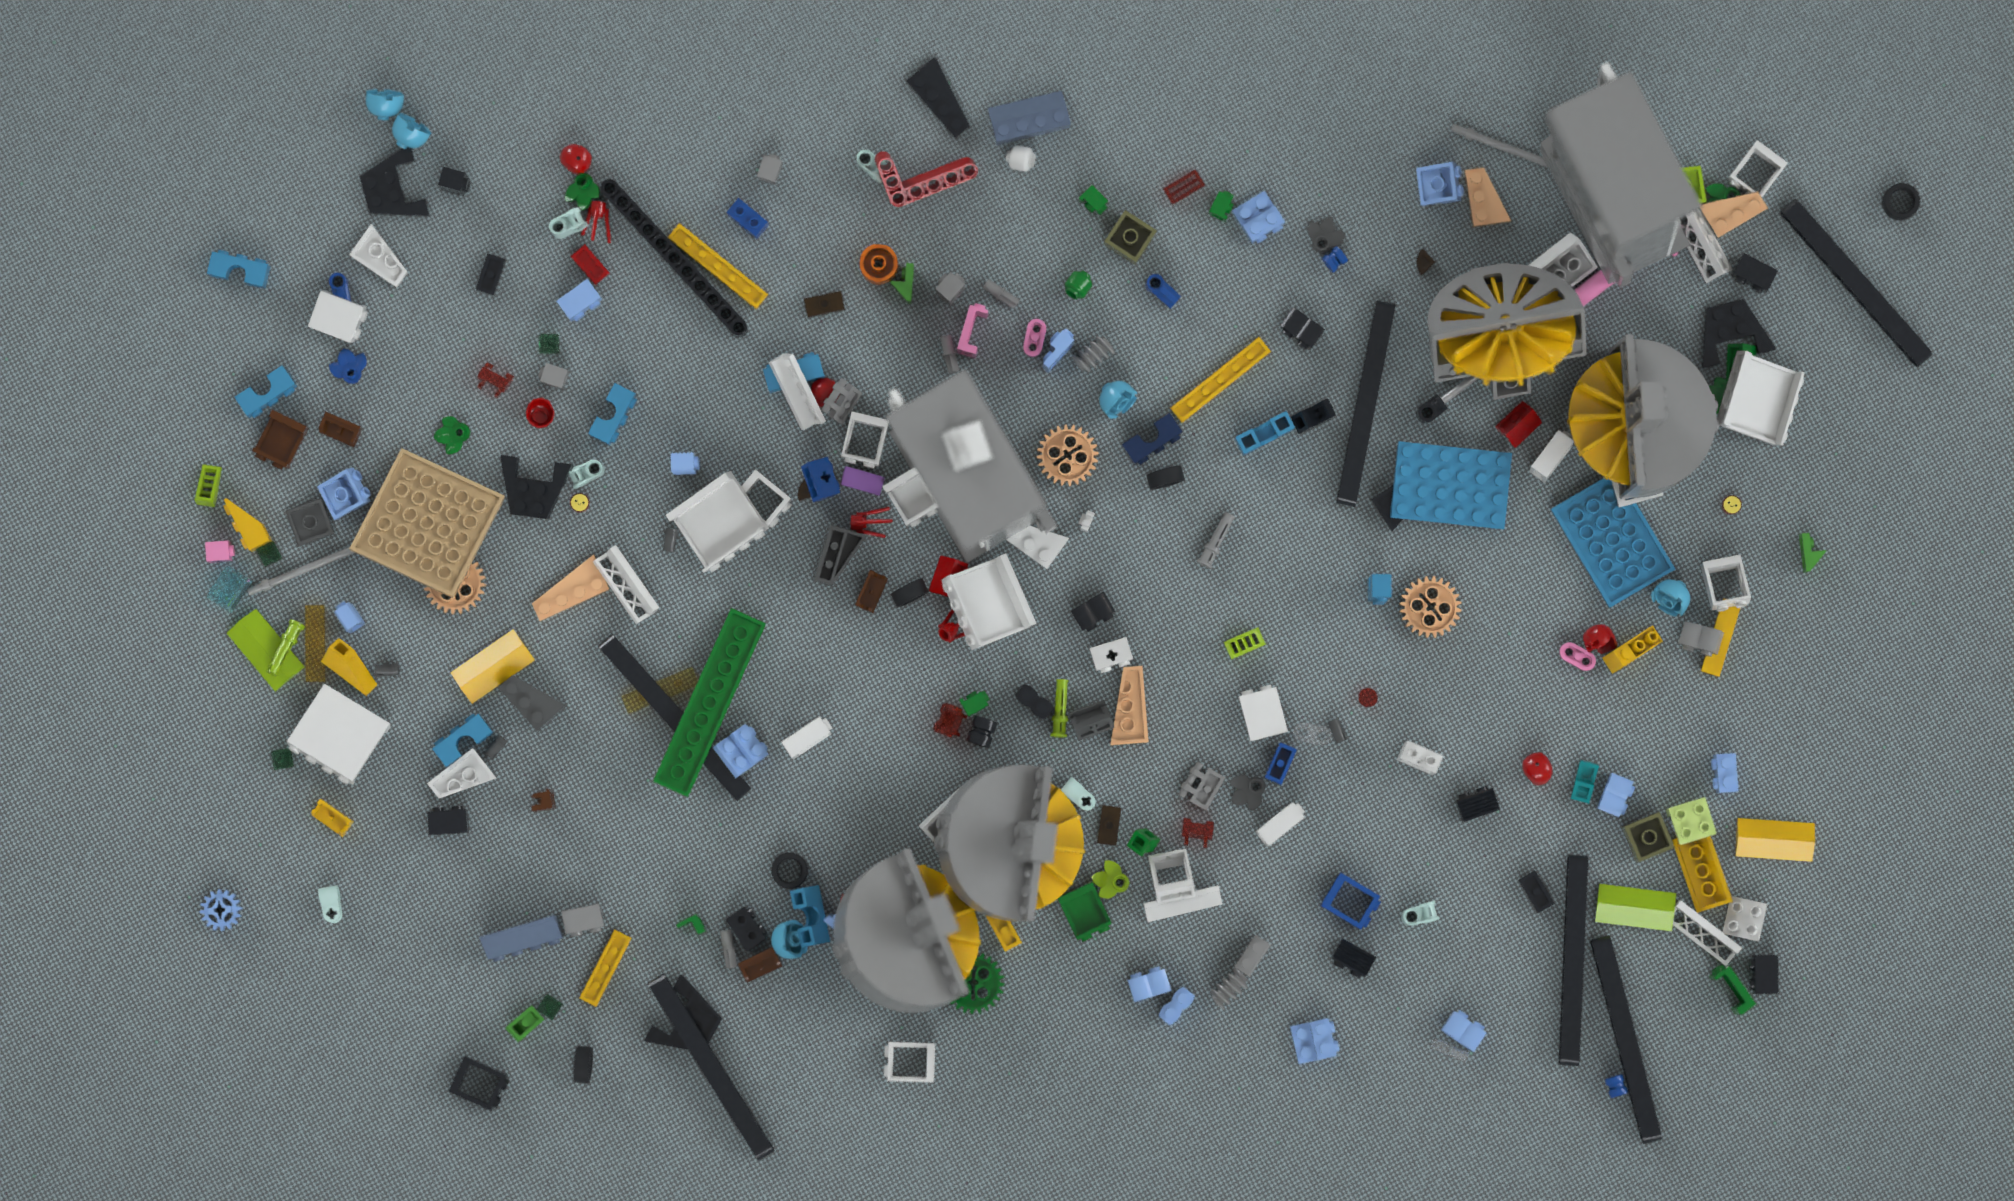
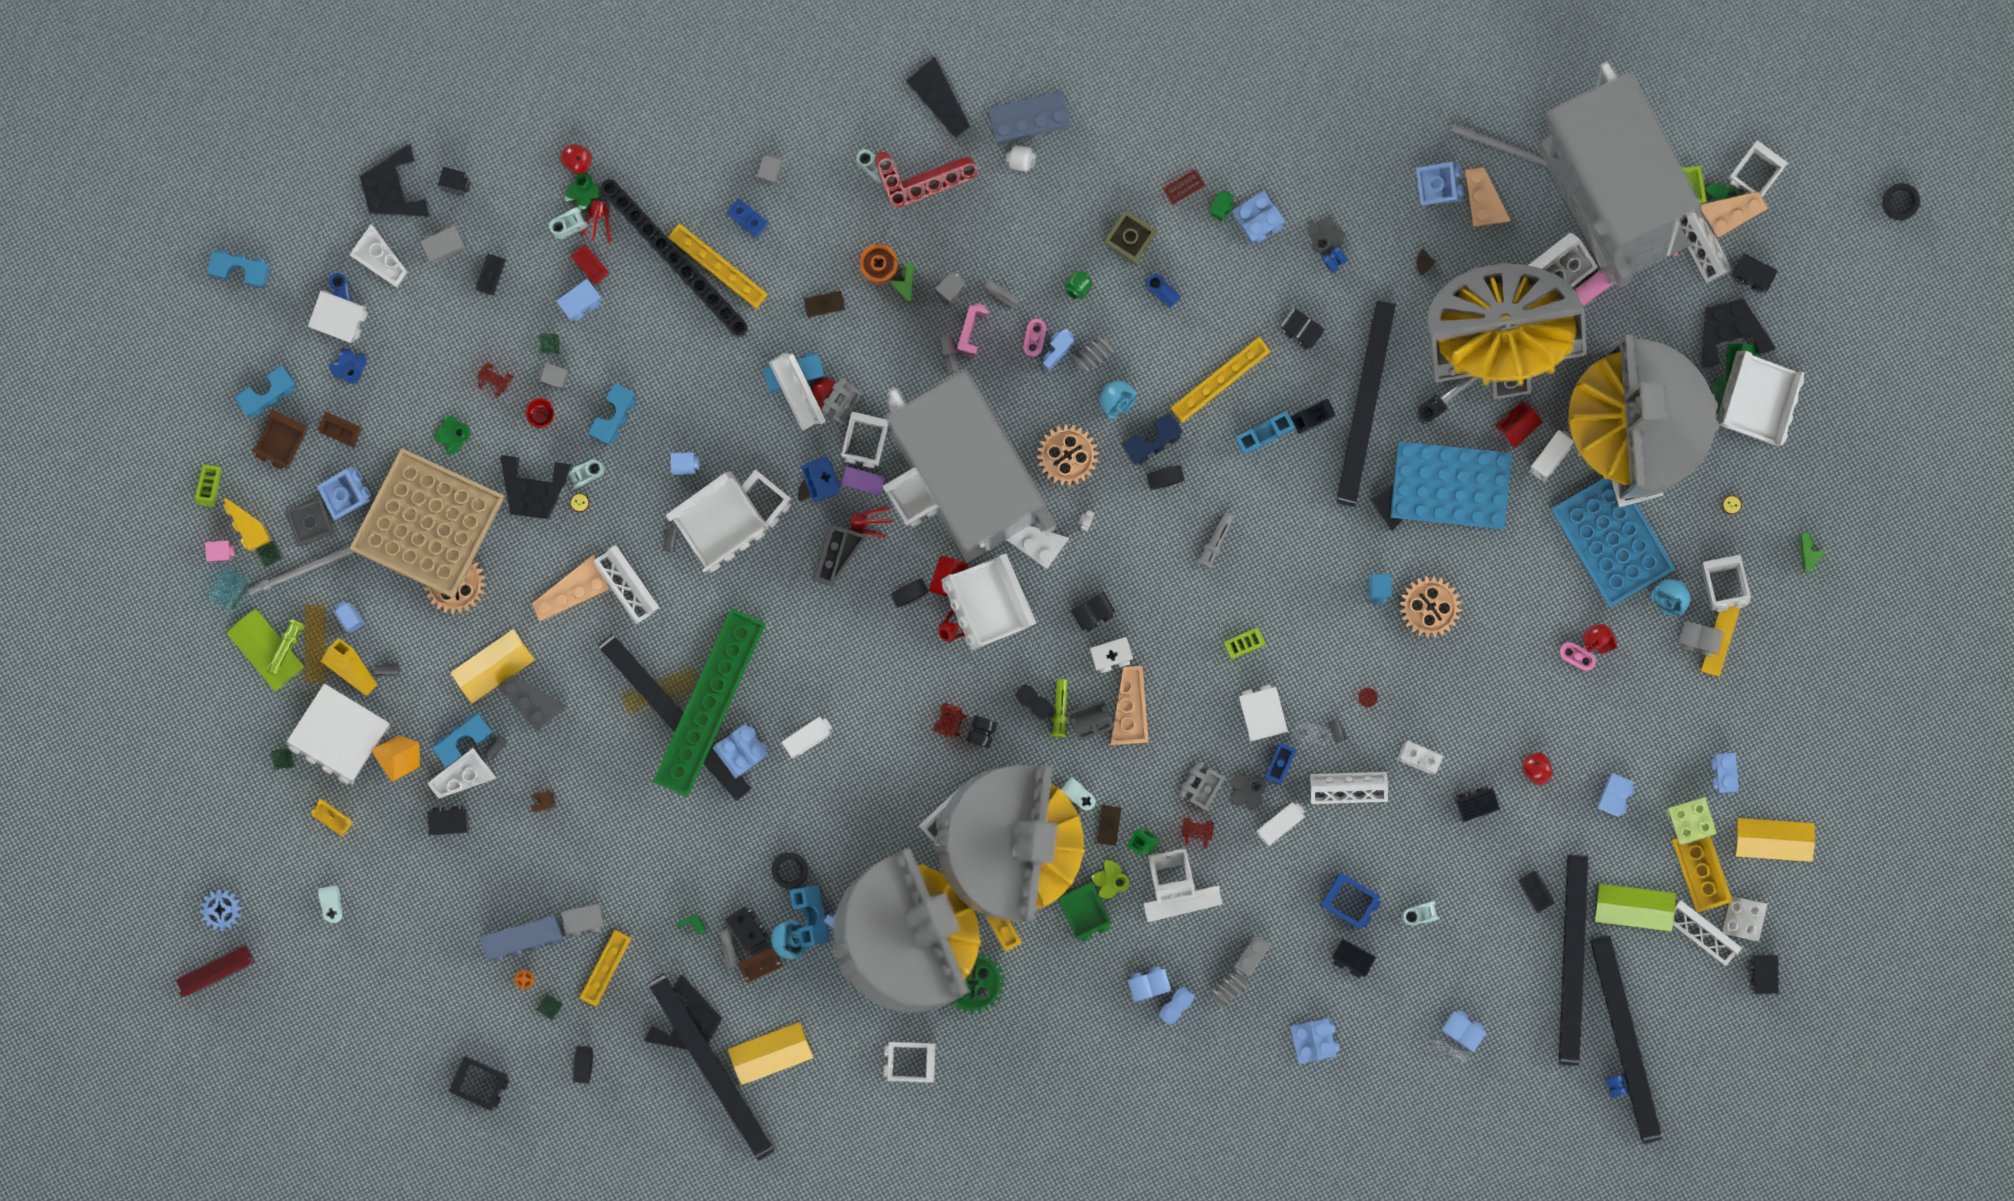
(214, 971): none -> dark red fence
(384, 103): medium azure cylinder -> none
(398, 756): none -> light orange slope
(409, 132): medium azure cylinder -> none
(443, 244): none -> light grey brick
(522, 981): none -> orange wheel
(524, 1024): bright green slope -> none
(770, 1053): none -> yellow slope
(871, 591): reddish brown hinge -> none
(967, 445): white hinge -> none
(974, 702): green brick -> none
(1094, 200): green brick -> none
(1349, 784): none -> white fence
(1584, 781): teal slope -> none
(1632, 649): yellow slope -> none
(1648, 837): olive brick -> none
(1746, 1001): green panel -> none
(1856, 283): black beam -> none

